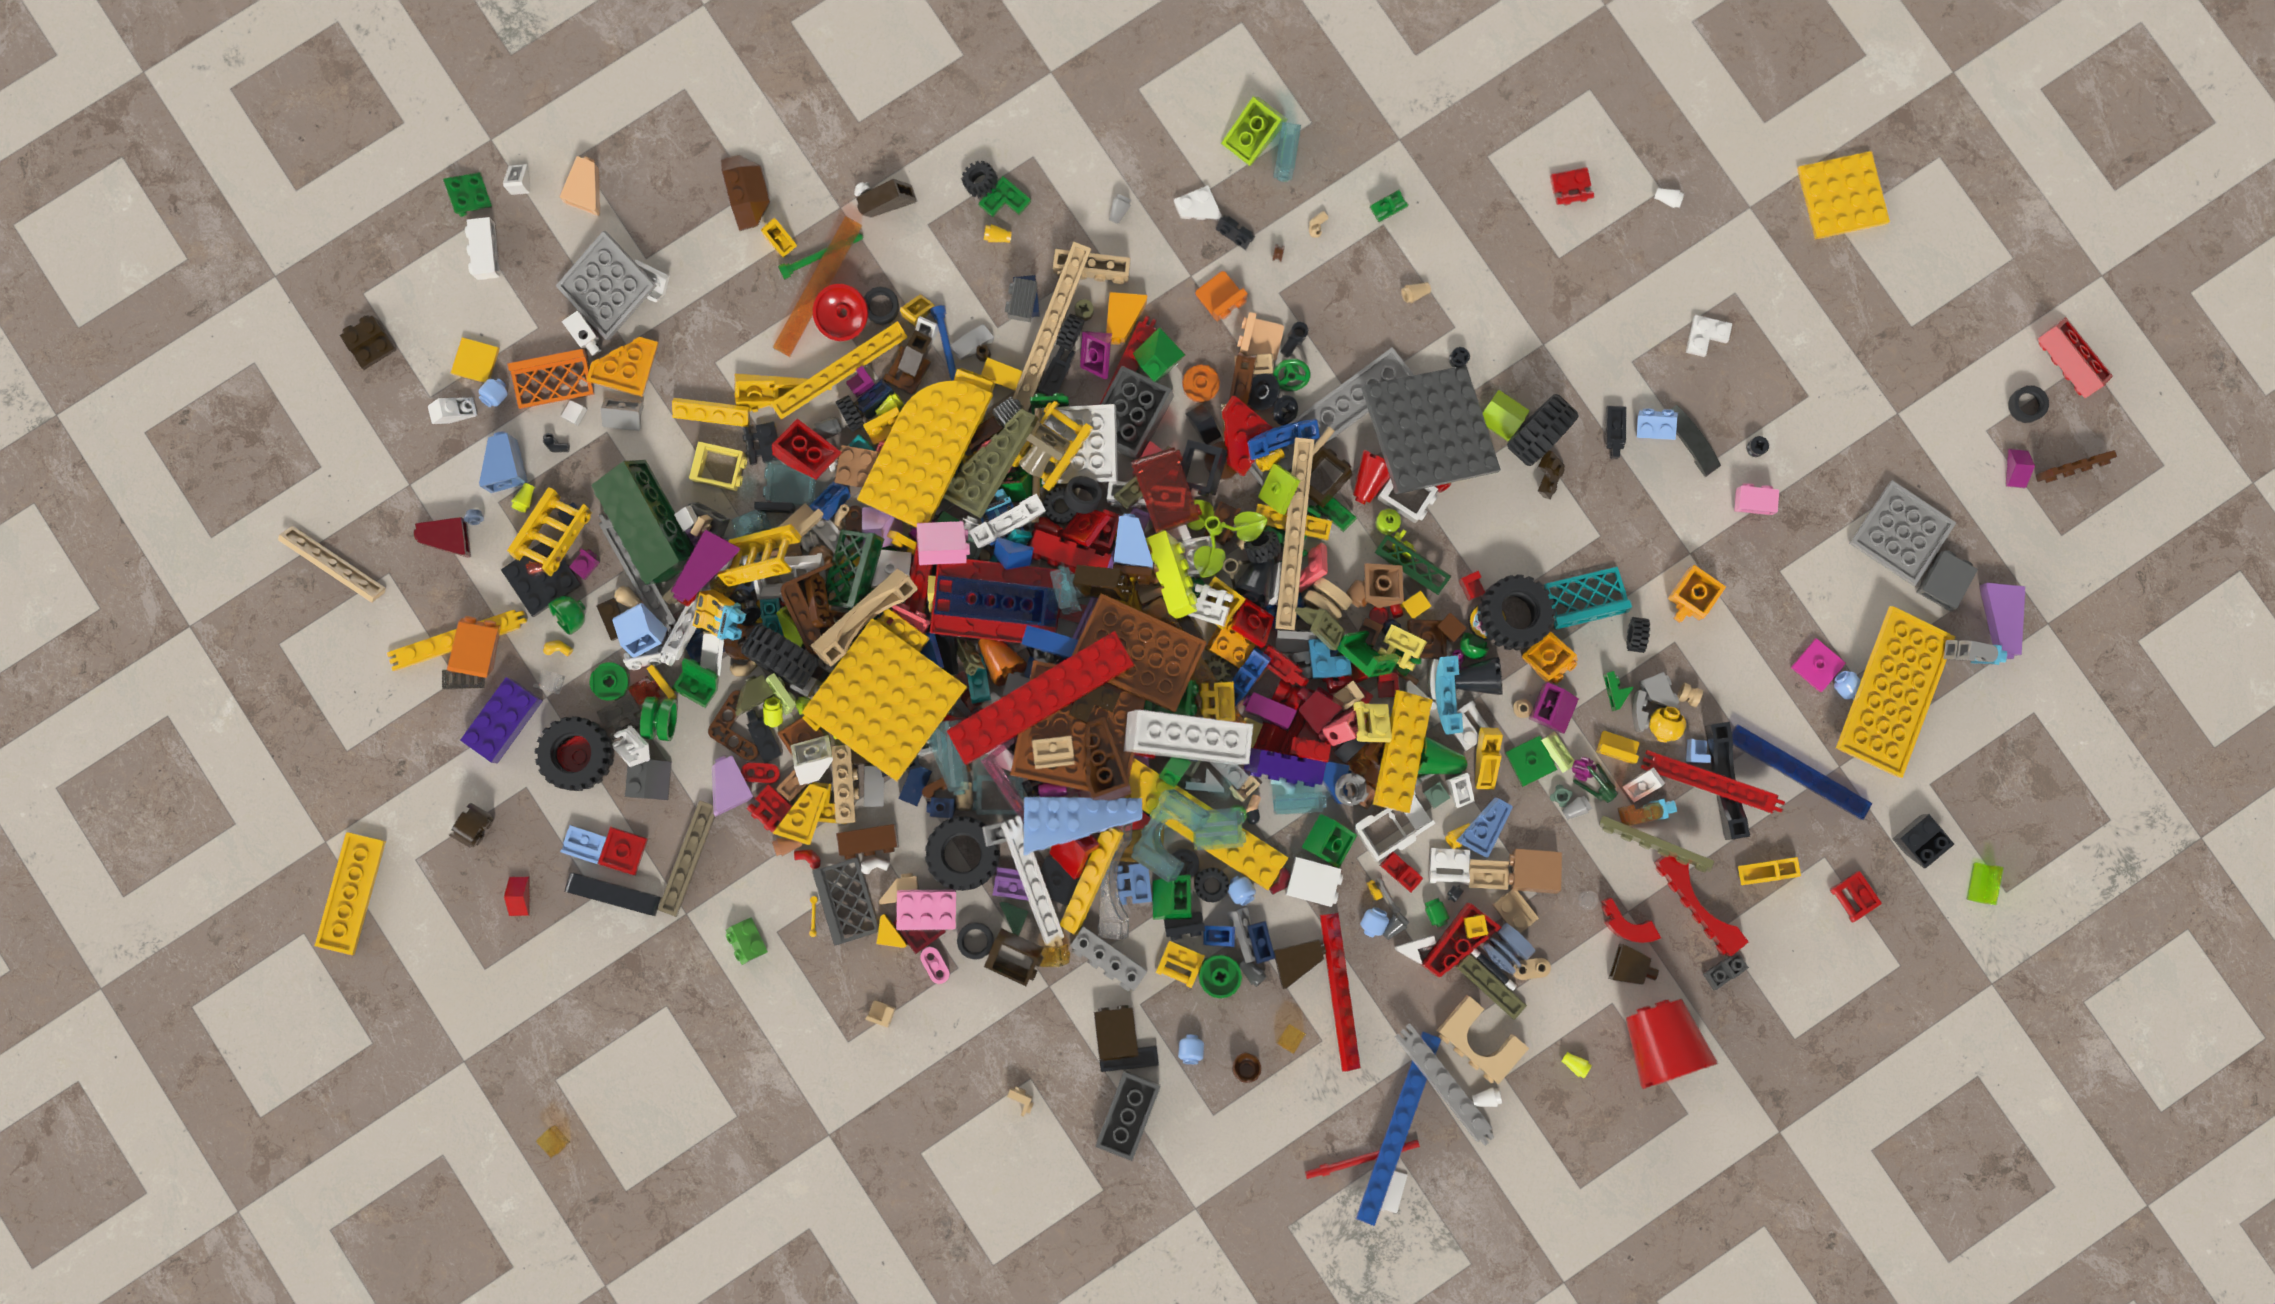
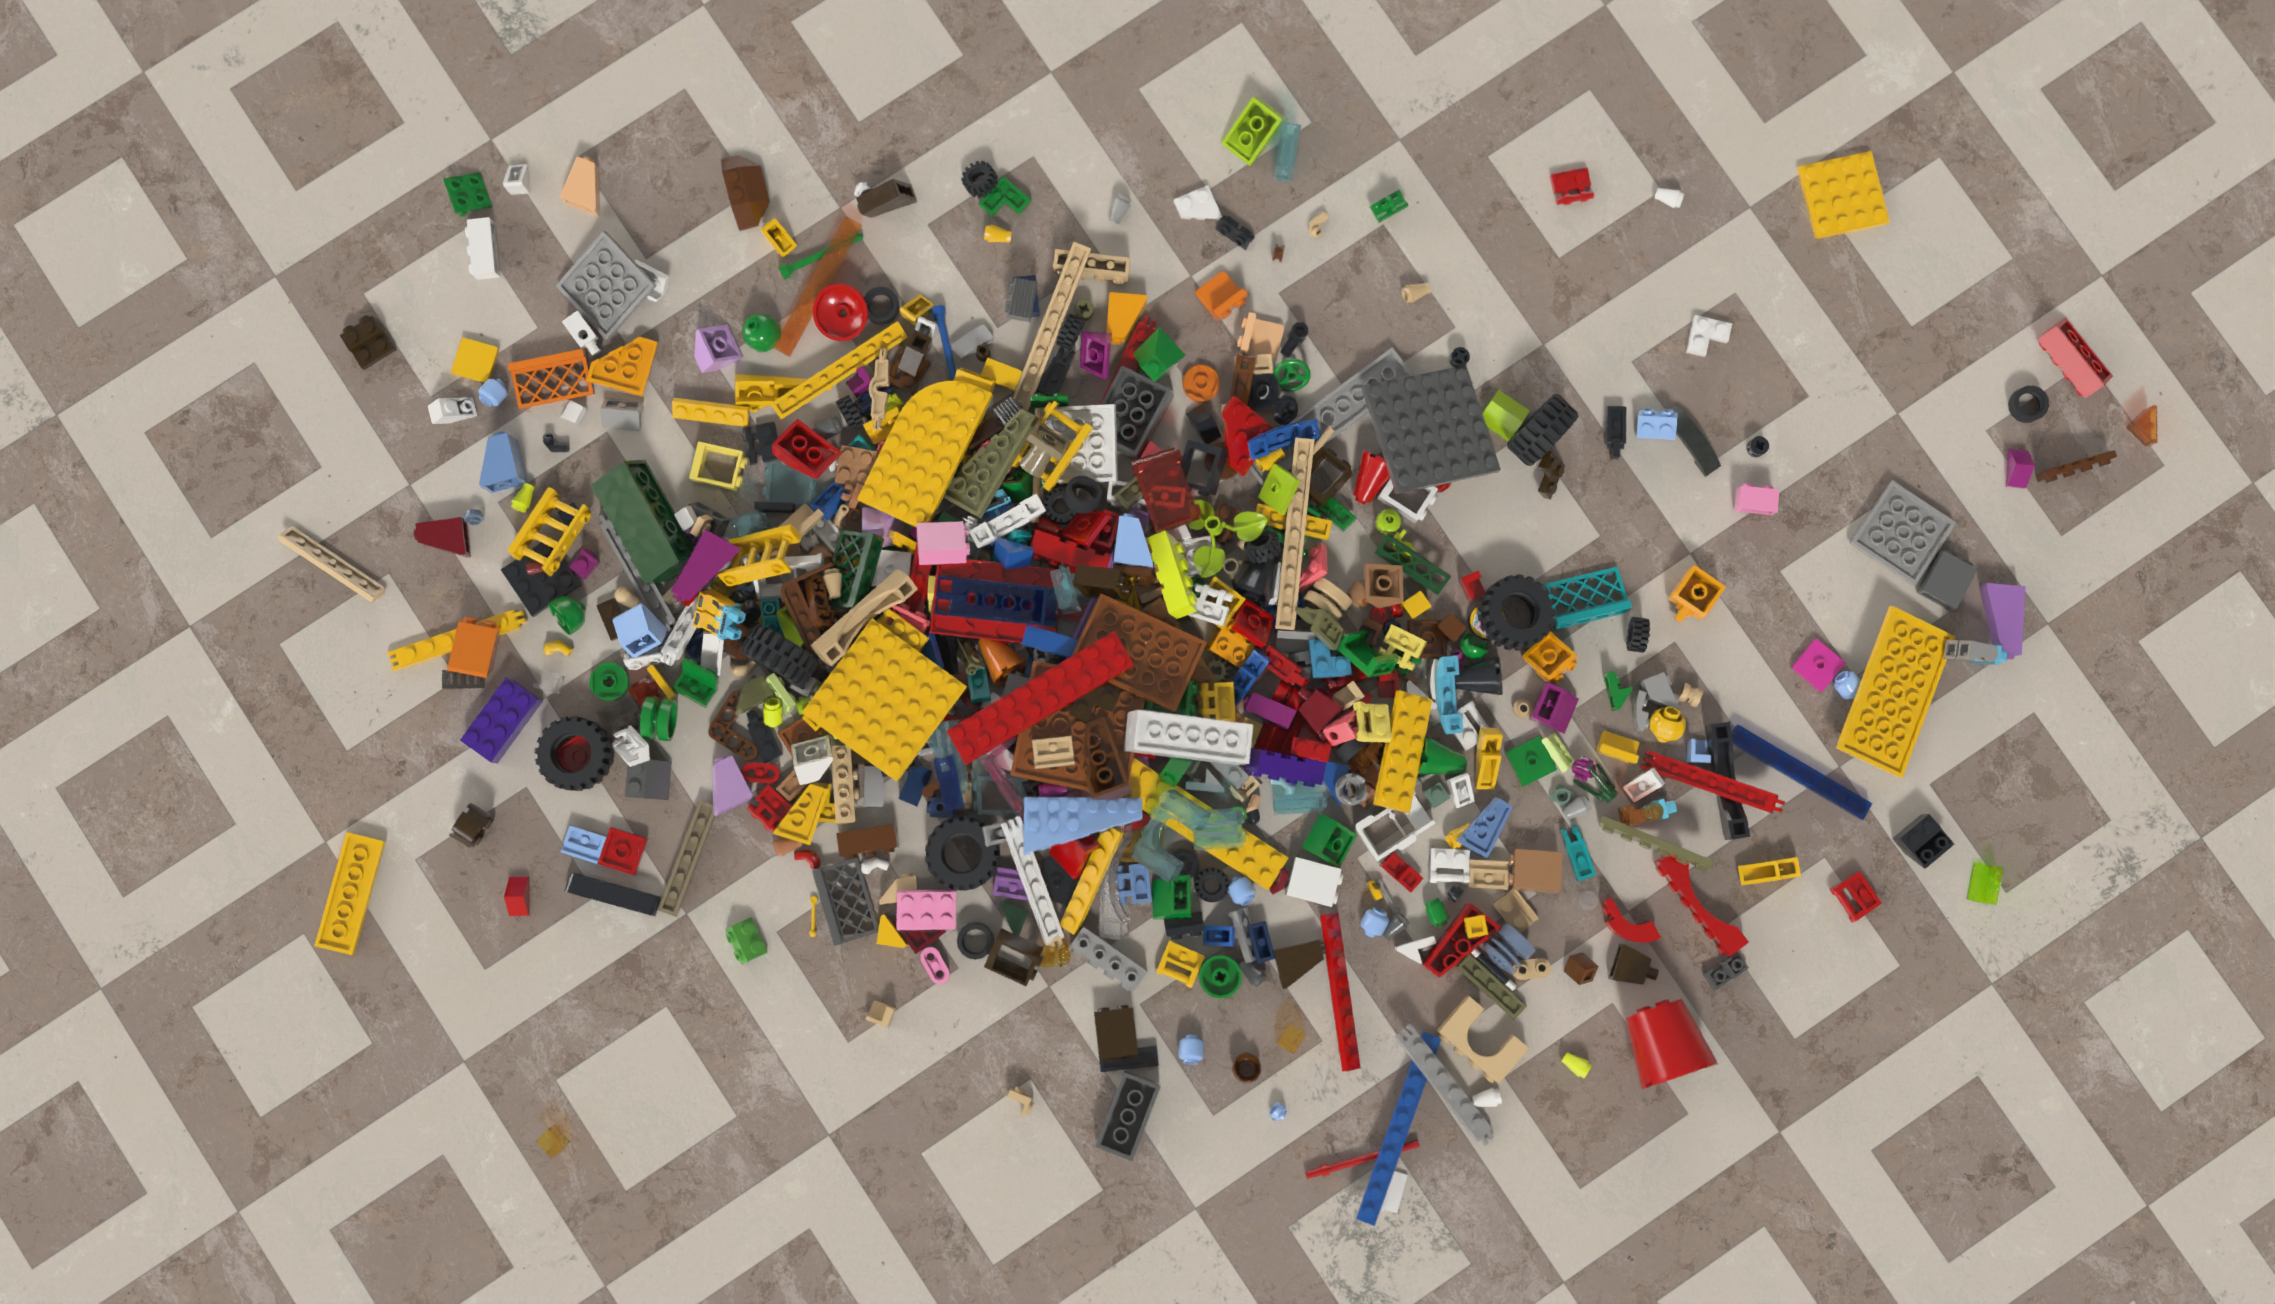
(715, 348): none -> lavender slope
(761, 332): none -> green cylinder
(832, 580): none -> tan cone
(854, 493): none -> nougat tile
(880, 379): none -> tan piece
(949, 783): none -> clear blue plate
(1278, 1111): none -> light blue plate
(1578, 855): none -> teal hinge
(1581, 968): none -> reddish brown panel
(2145, 426): none -> clear orange slope

